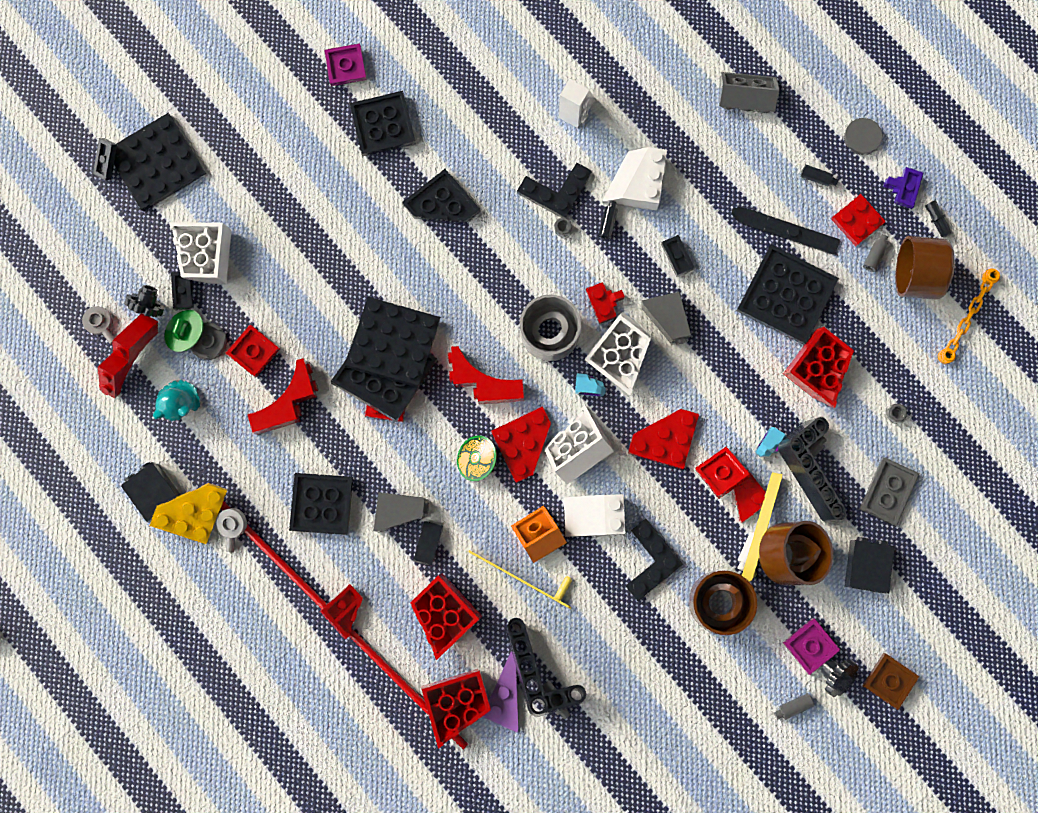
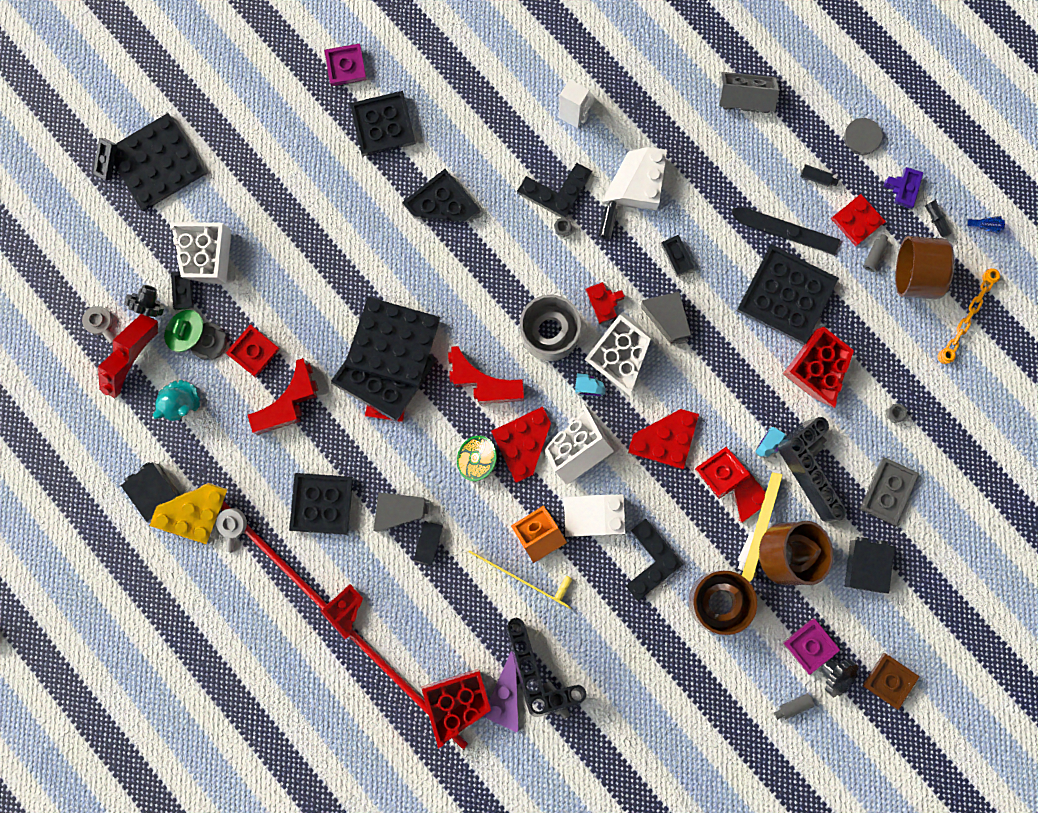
(443, 614): red wedge -> none
(990, 224): none -> clear blue cone

